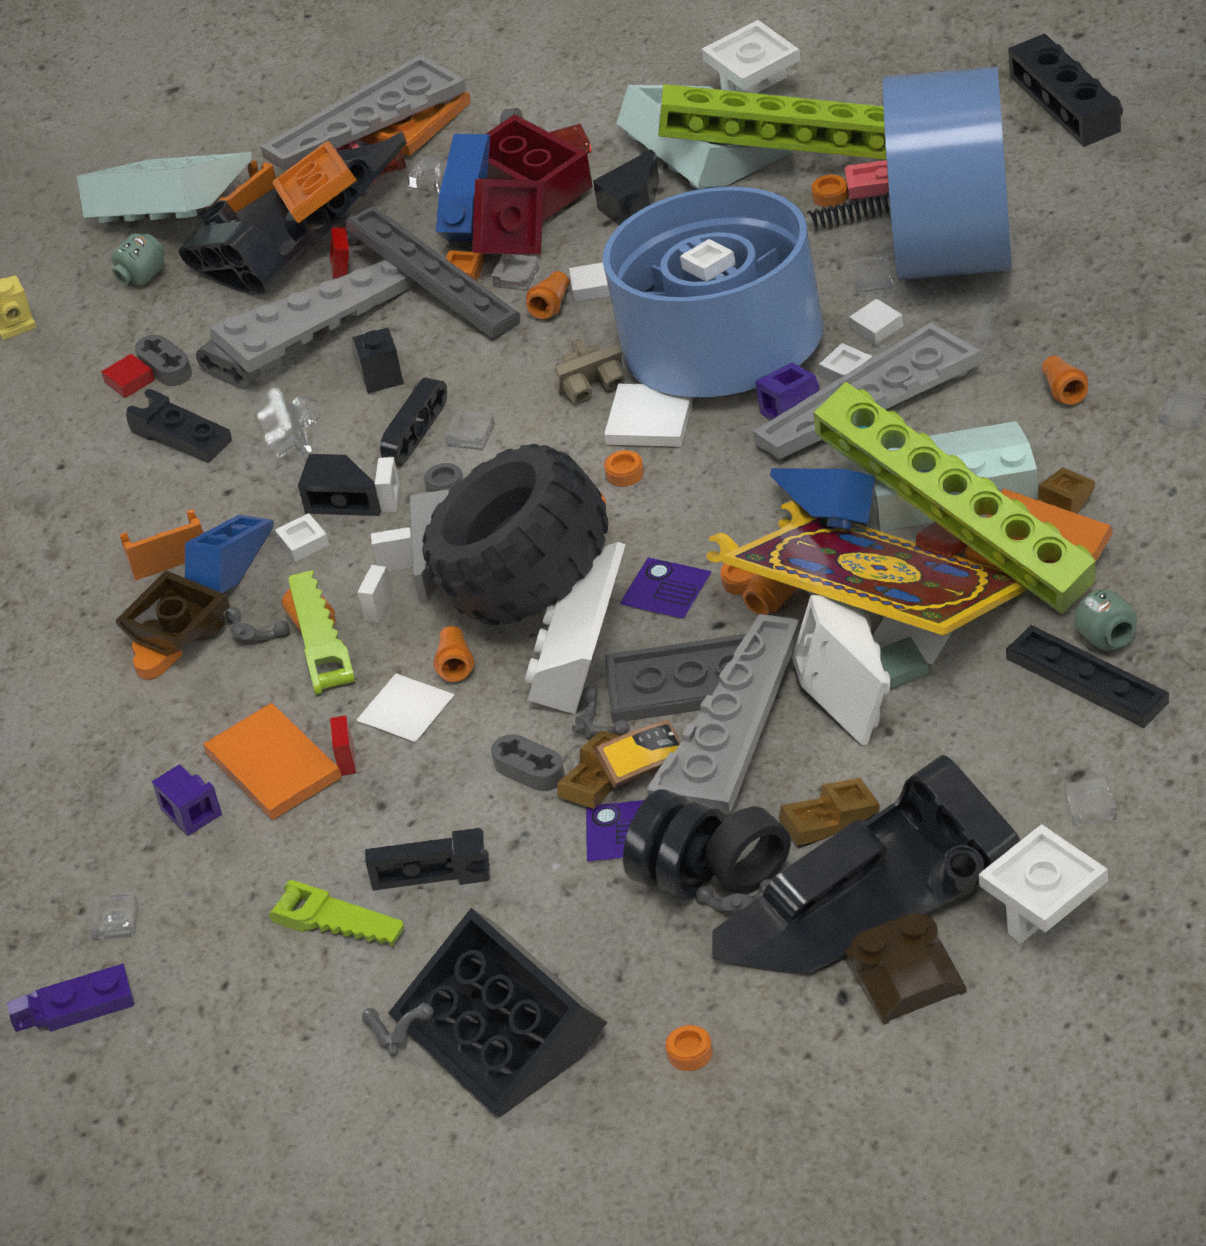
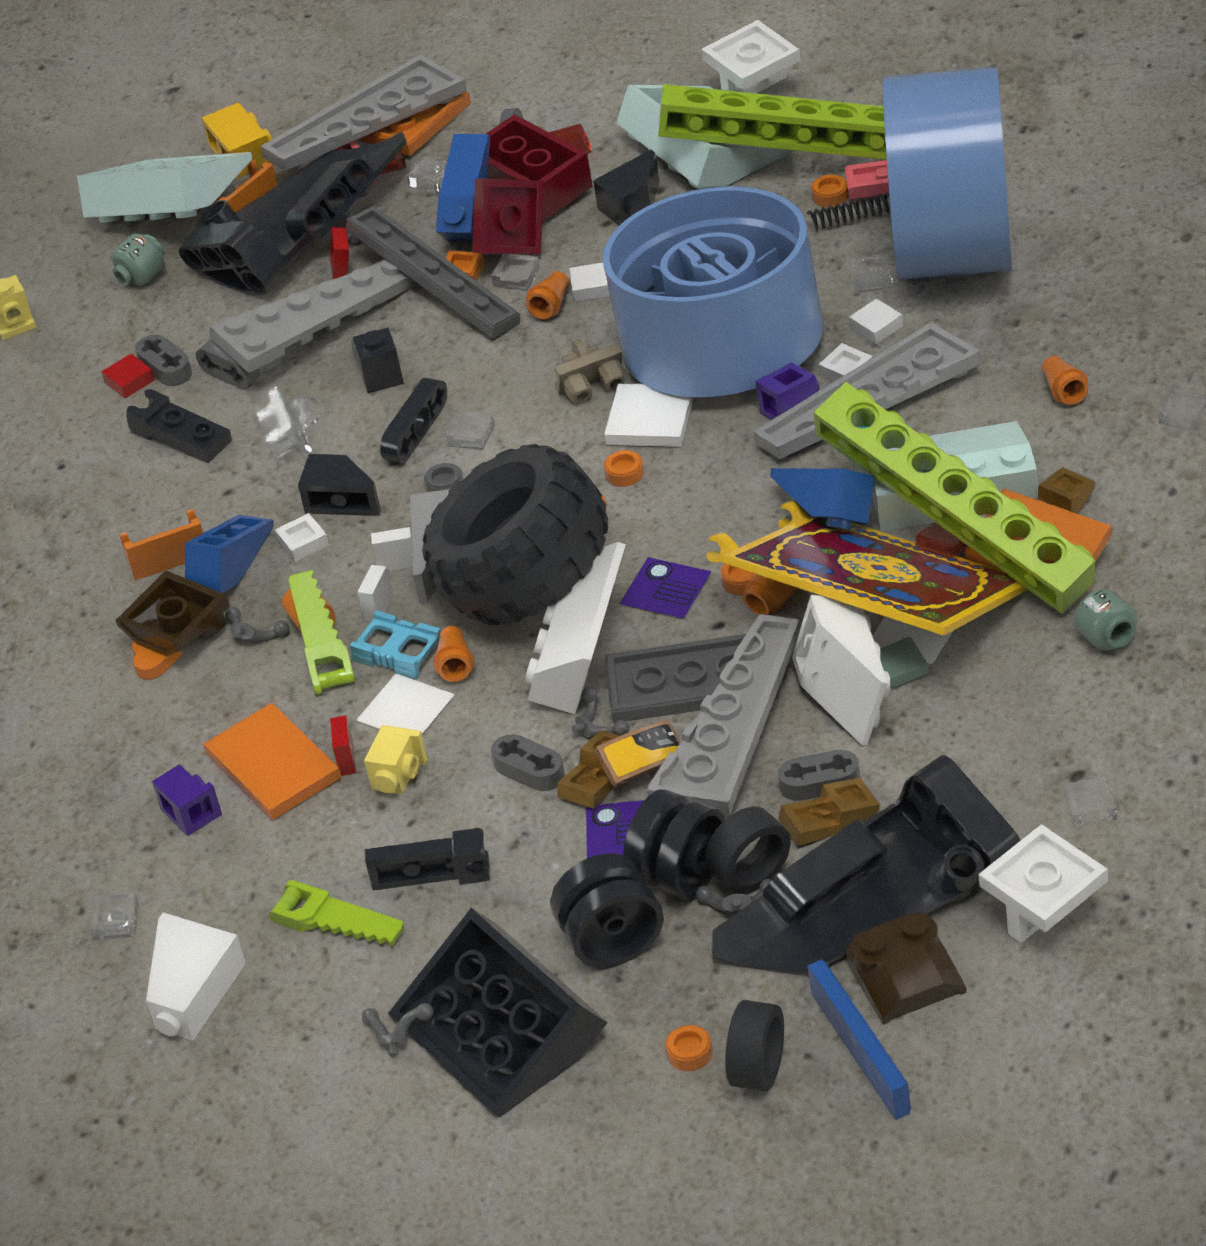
(73, 1000): dark purple hinge -> none
(190, 974): none -> white slope
(236, 132): none -> yellow brick
(313, 181): orange tile -> none
(387, 485): white tile -> none
(389, 653): none -> medium azure piece
(394, 758): none -> light yellow brick
(606, 910): none -> black wheel
(707, 260): white tile -> none
(754, 1045): none -> black tyre
(815, 772): none -> dark grey beam
(859, 1039): none -> blue tile
(1065, 90): black brick -> none
(1088, 676): black tile -> none

